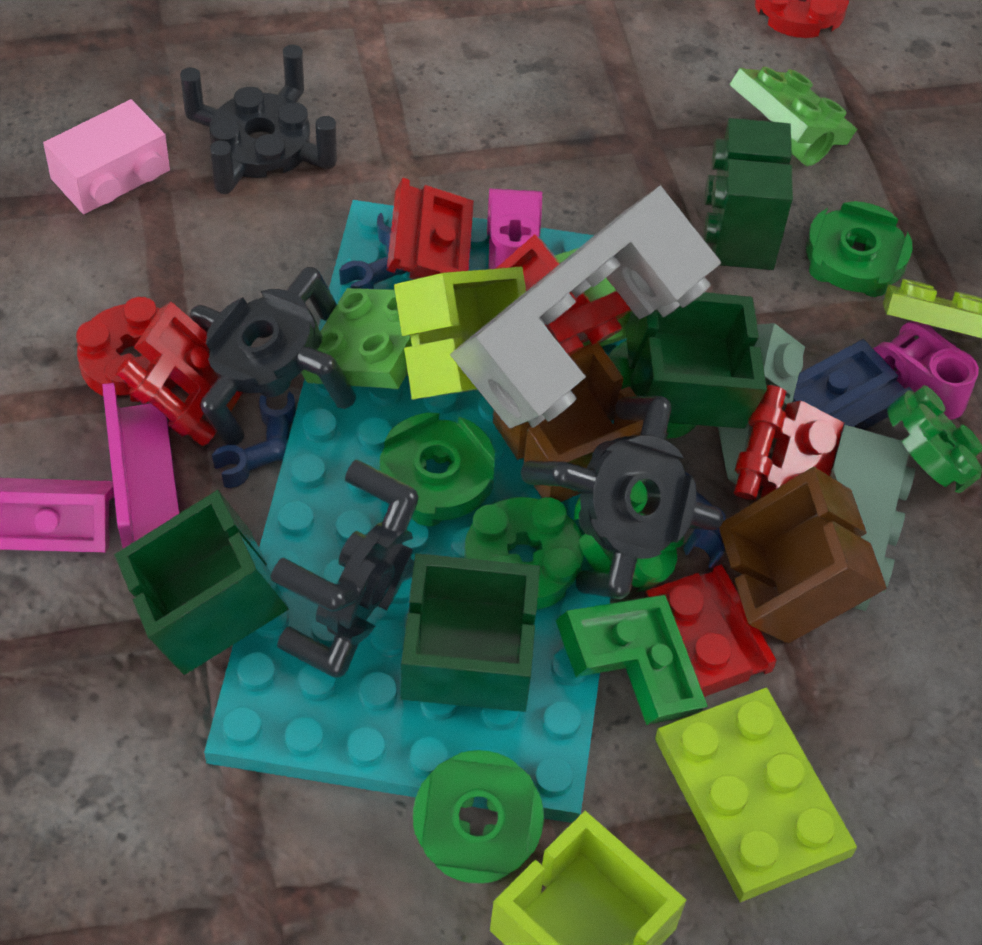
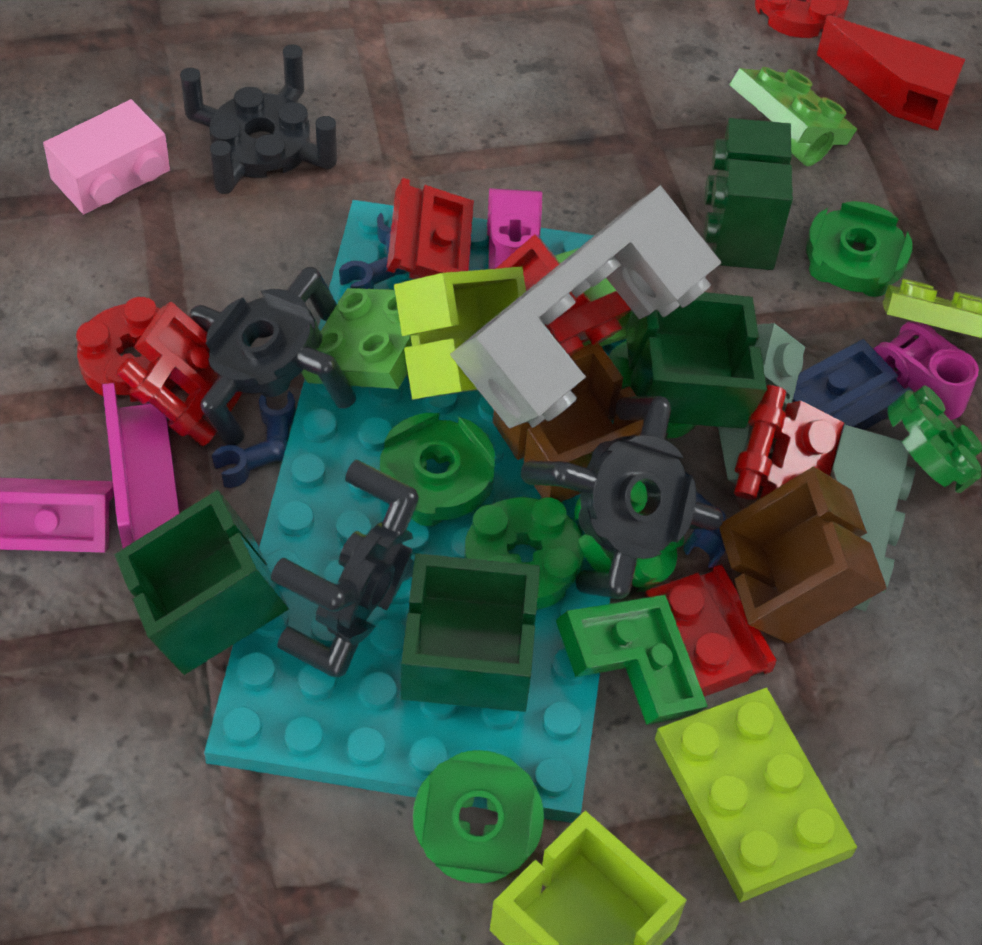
(892, 71): none -> red slope

